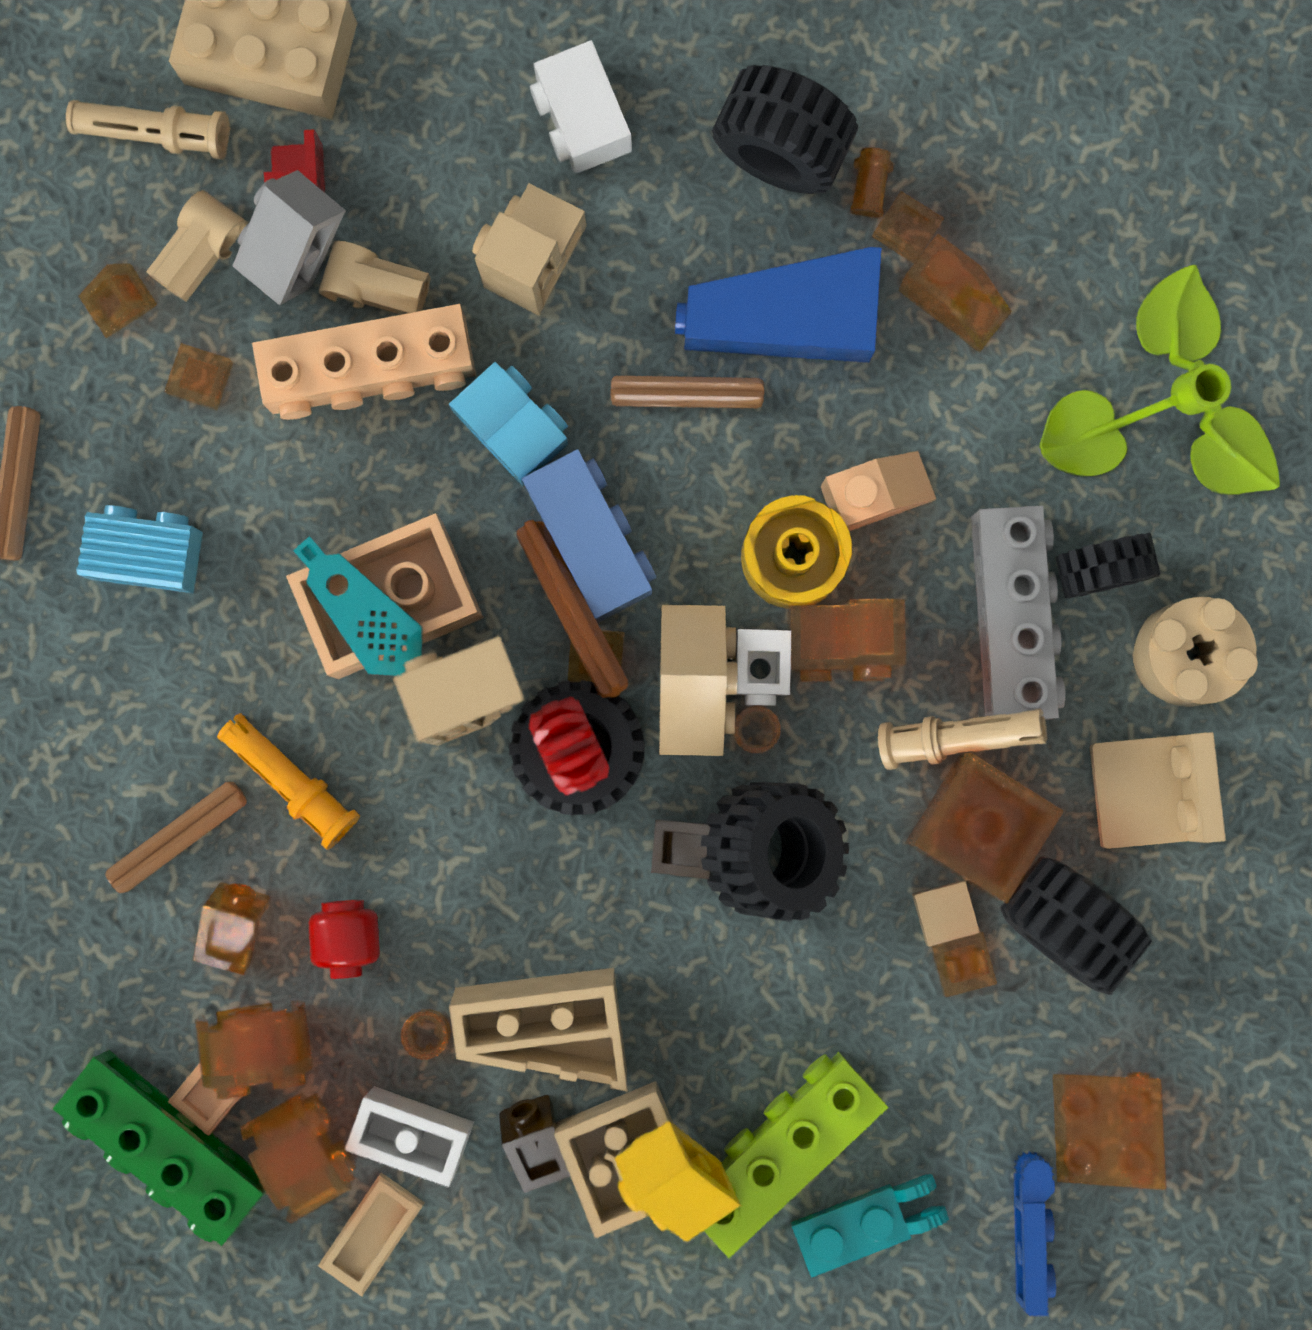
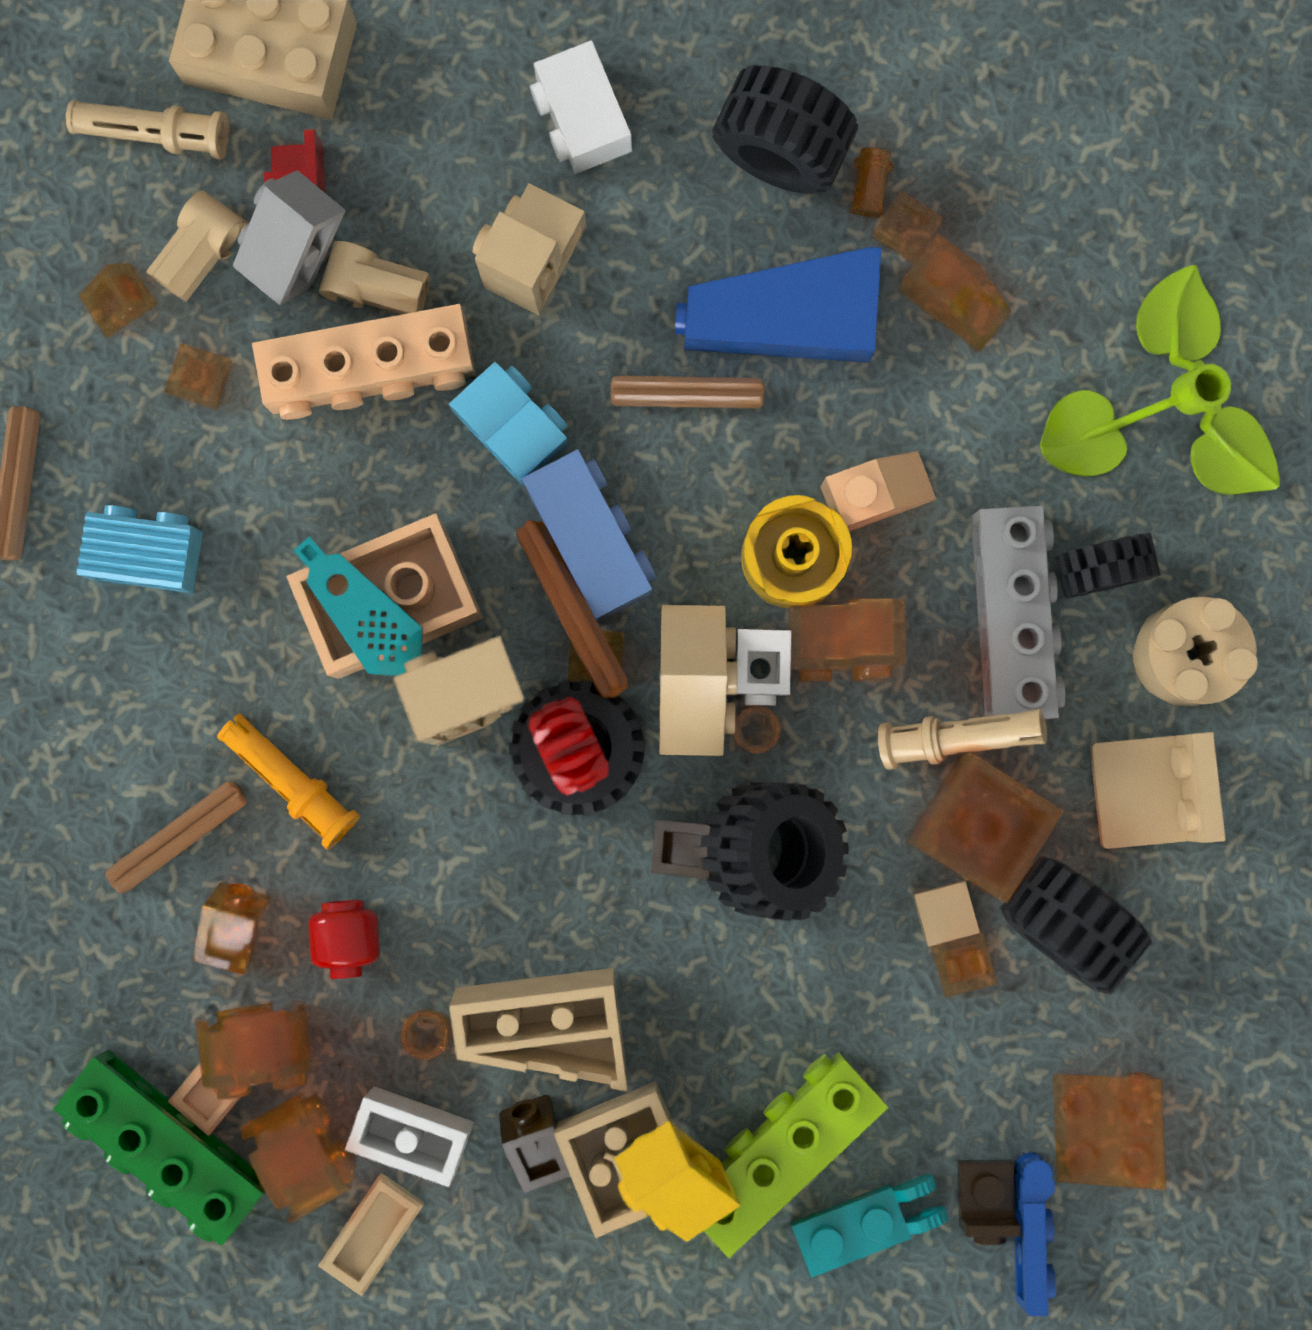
(987, 1200): none -> dark brown bracket

